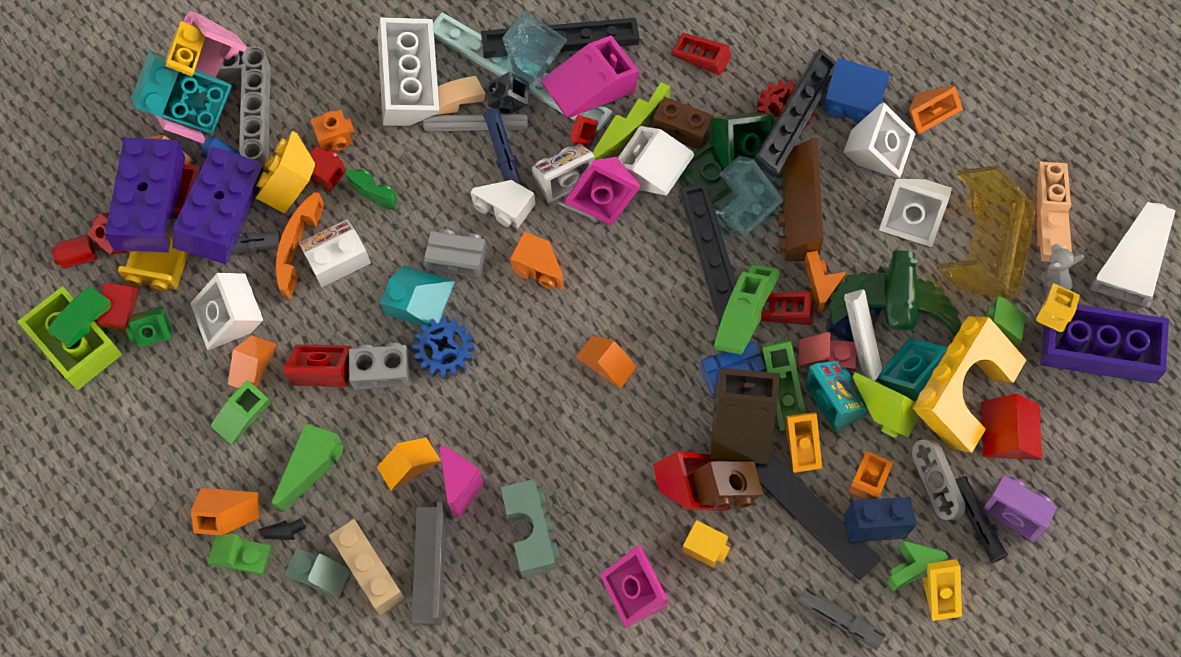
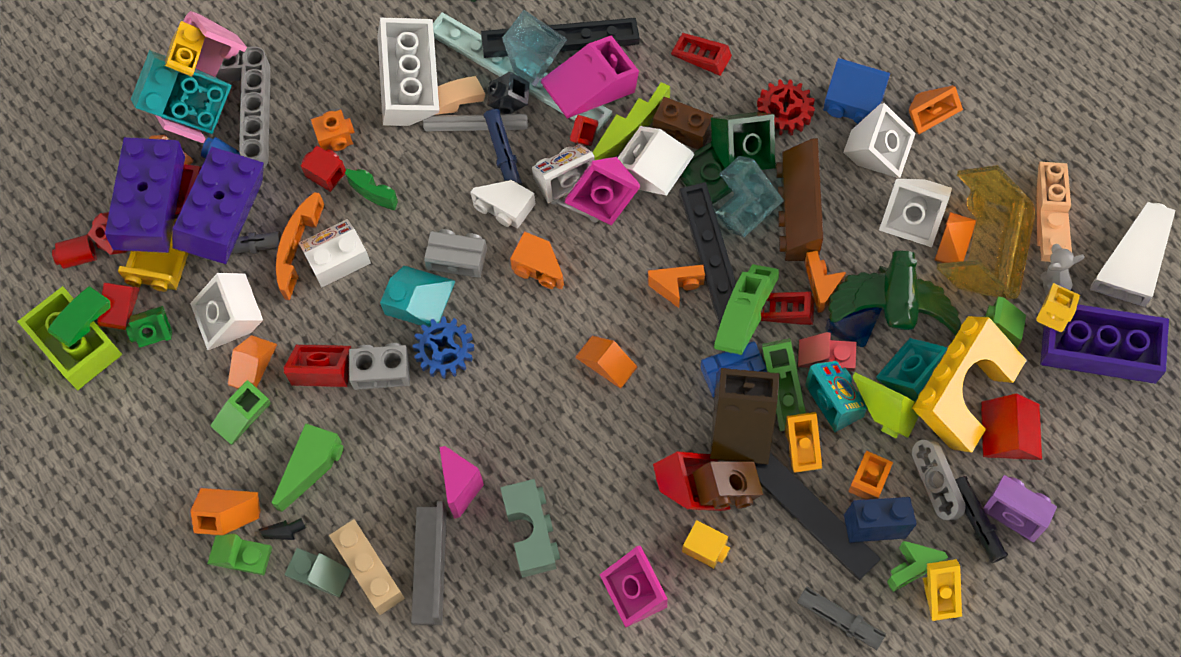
(285, 173): yellow slope -> none
(407, 461): light orange slope -> none
(669, 280): none -> orange slope
(795, 113): black tile -> none
(863, 334): white slope -> none
(955, 239): none -> orange slope

